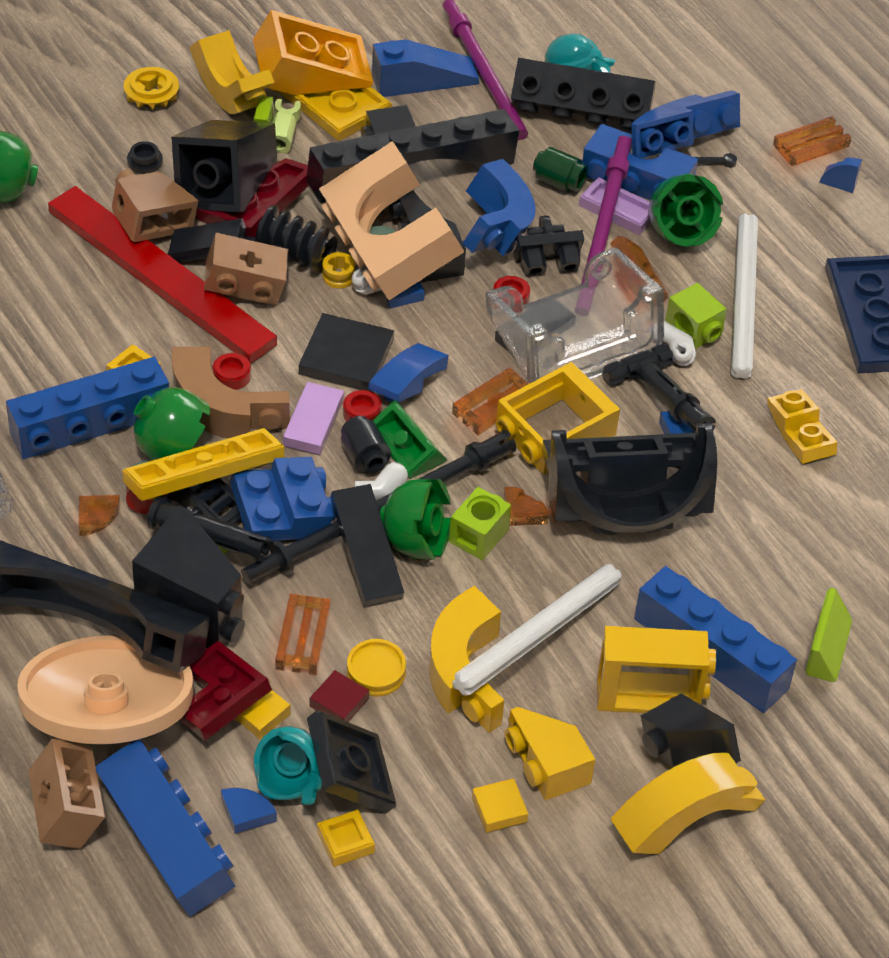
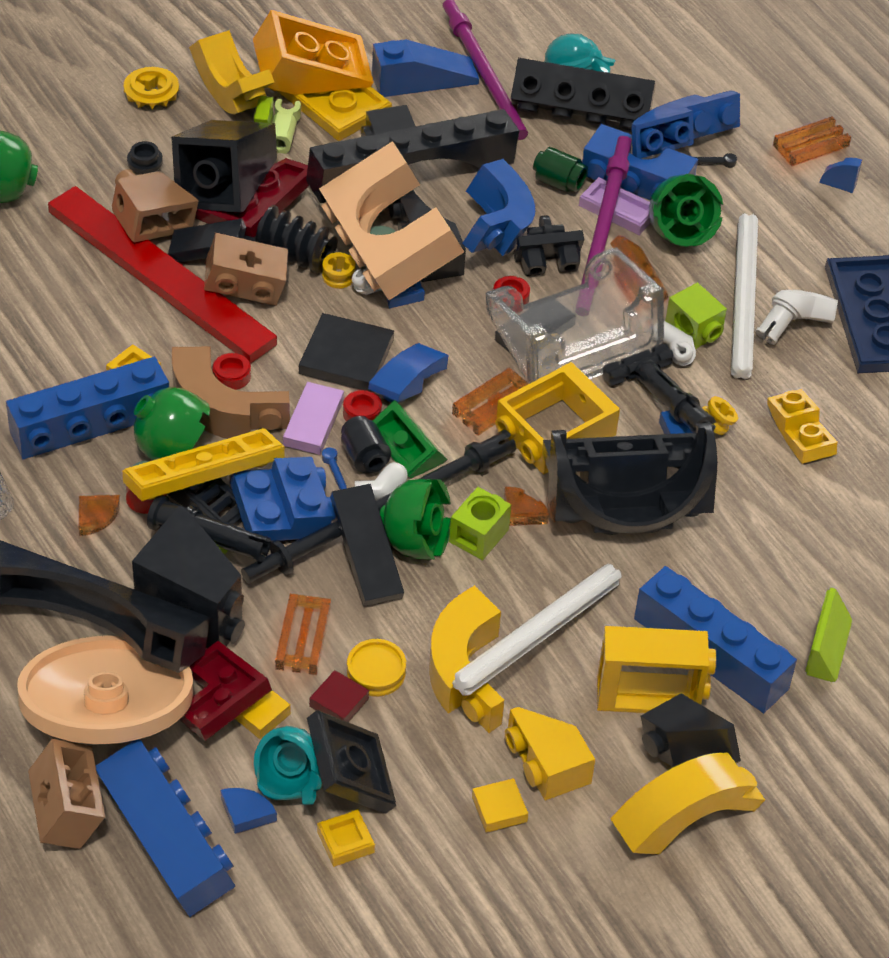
(329, 456): none -> blue hinge
(722, 413): none -> yellow bush
(795, 305): none -> white arm

